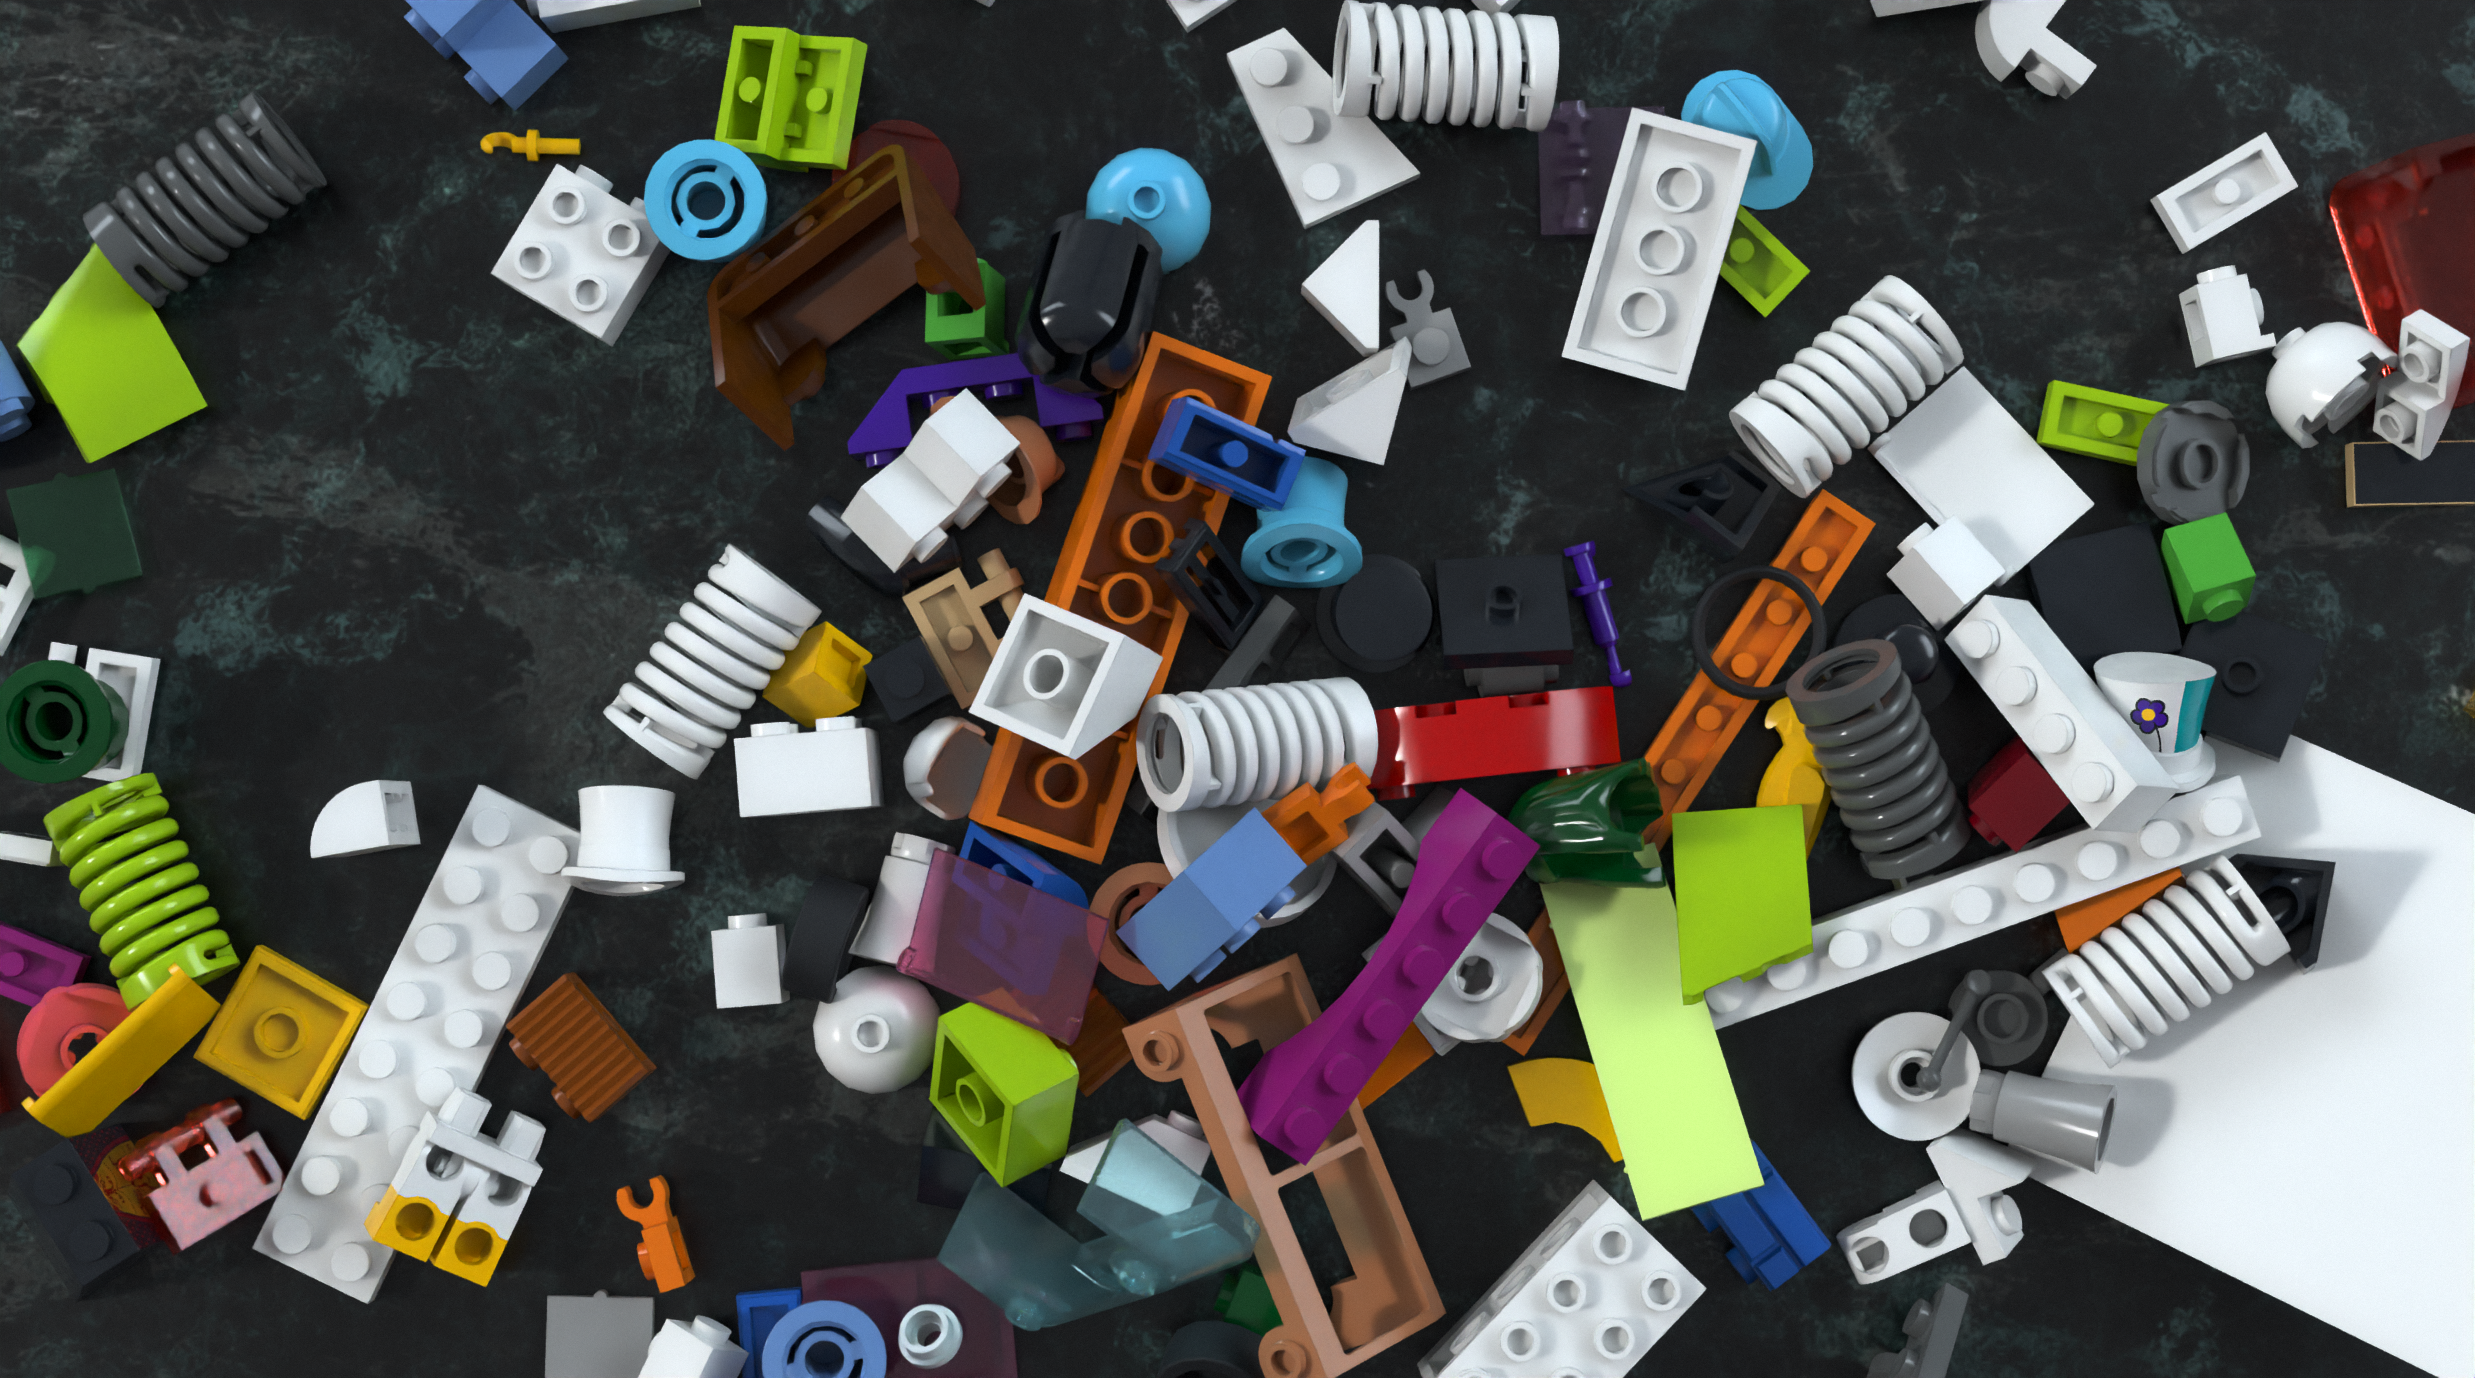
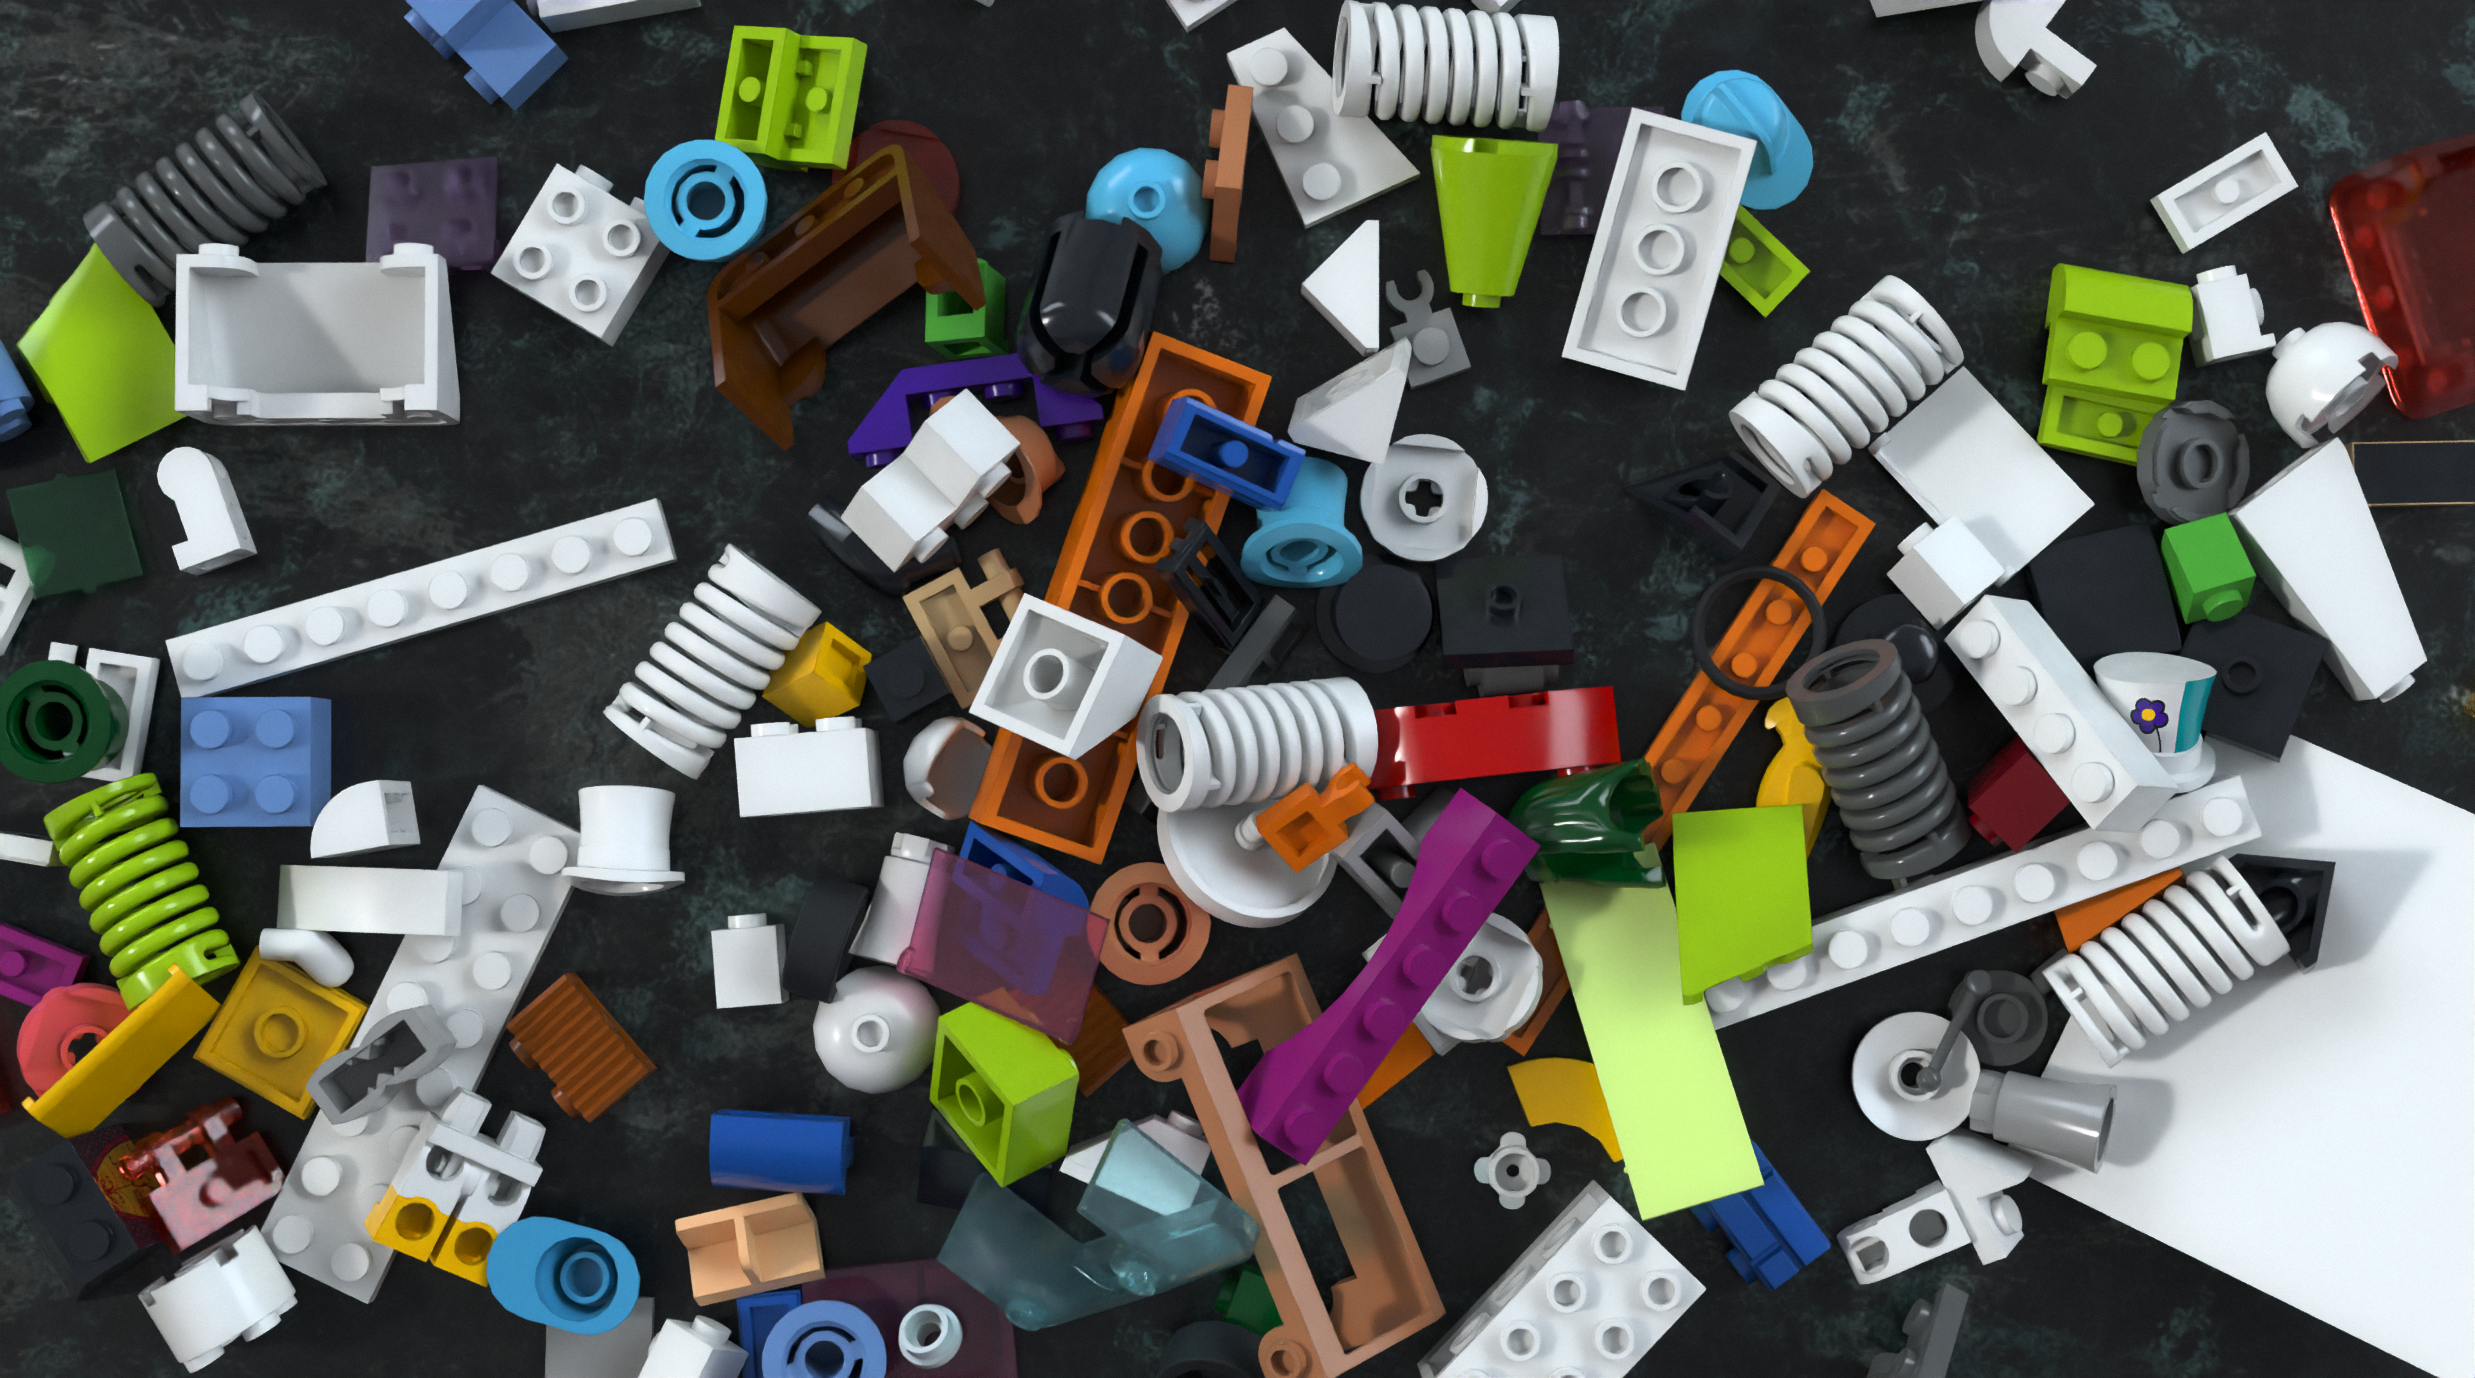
(207, 511): none -> white leg
(219, 1296): none -> white brick
(254, 761): none -> medium blue brick
(312, 950): none -> white arm
(315, 340): none -> white windscreen
(370, 900): none -> white slope
(371, 1075): none -> light grey brick
(422, 600): none -> white plate
(436, 205): none -> clear purple hinge
(532, 144): yellow hand -> none
(563, 1275): none -> dark azure piece
(663, 1250): orange plate -> none
(751, 1248): none -> light nougat panel
(780, 1151): none -> blue brick
(1214, 902): medium blue brick -> none
(1225, 177): none -> nougat wing
(1451, 475): none -> white plate
(1489, 210): none -> lime cone
(1512, 1189): none -> white plate
(1598, 608): dark purple piece -> none
(2116, 333): none -> lime brick
(2330, 571): none -> white slope
(2421, 392): white slope -> none

